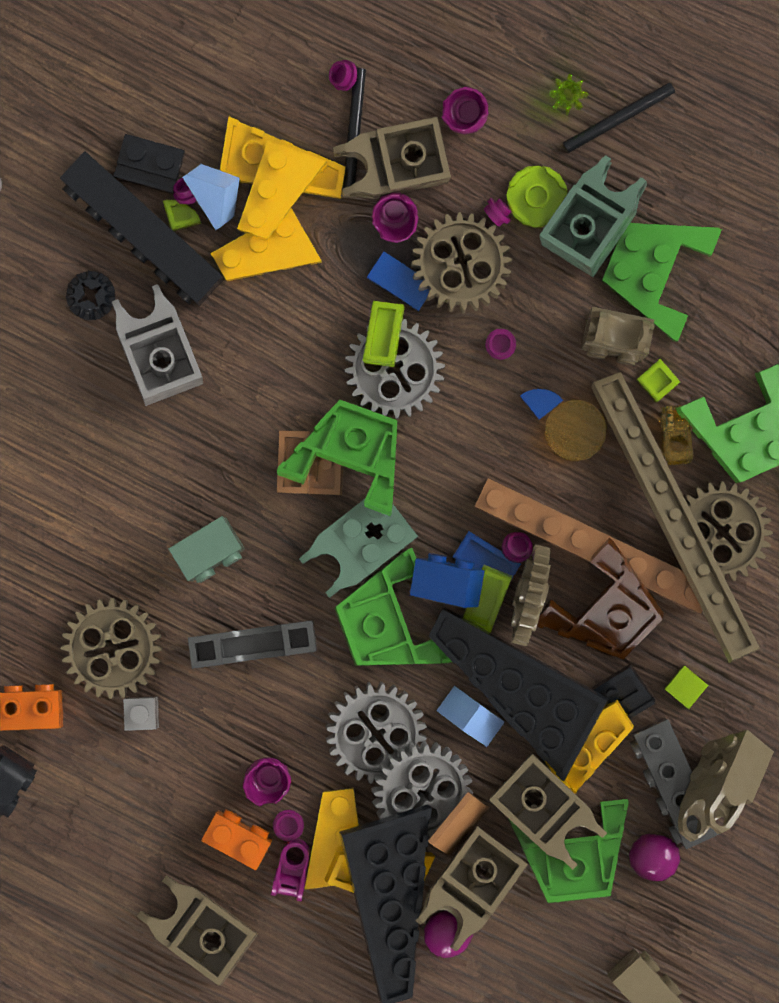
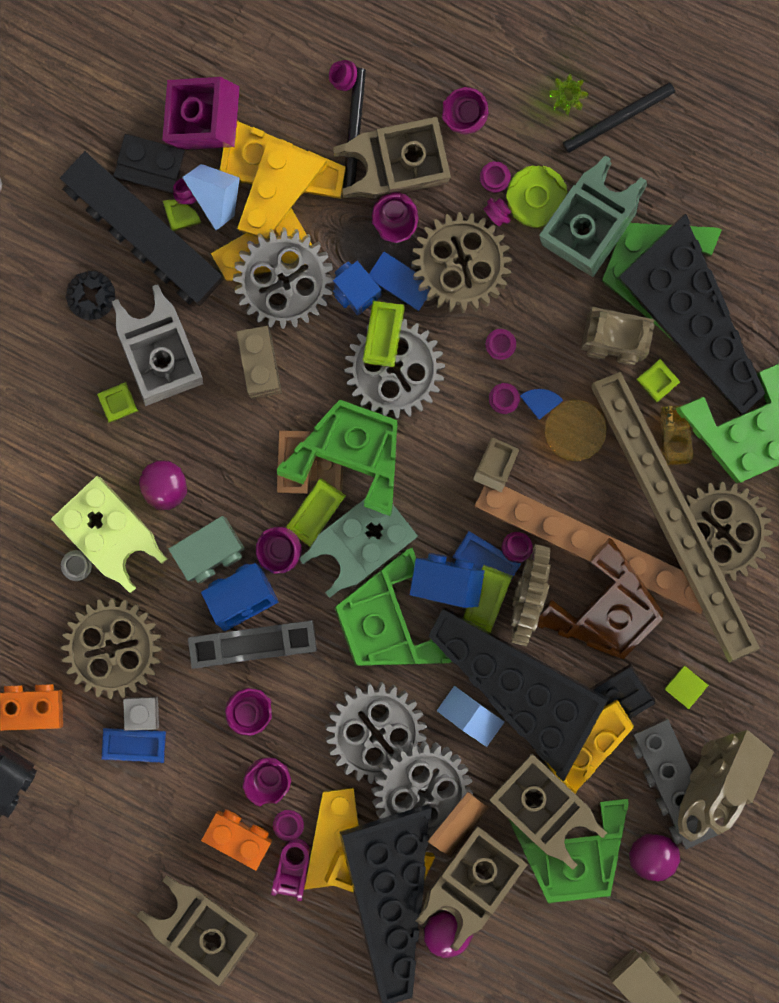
(76, 565): none -> light grey plate
(115, 540): none -> yellowish green brick
(117, 402): none -> lime tile
(133, 745): none -> blue tile
(163, 485): none -> magenta hair
(201, 113): none -> magenta brick
(239, 596): none -> blue brick
(248, 711): none -> magenta hair
(259, 362): none -> dark tan brick
(278, 550): none -> magenta hair
(297, 301): none -> light grey gear
(315, 511): none -> lime tile
(355, 287): none -> blue brick
(495, 177): none -> magenta plate
(496, 464): none -> dark tan tile
(504, 398): none -> magenta plate
(688, 305): none -> black wing

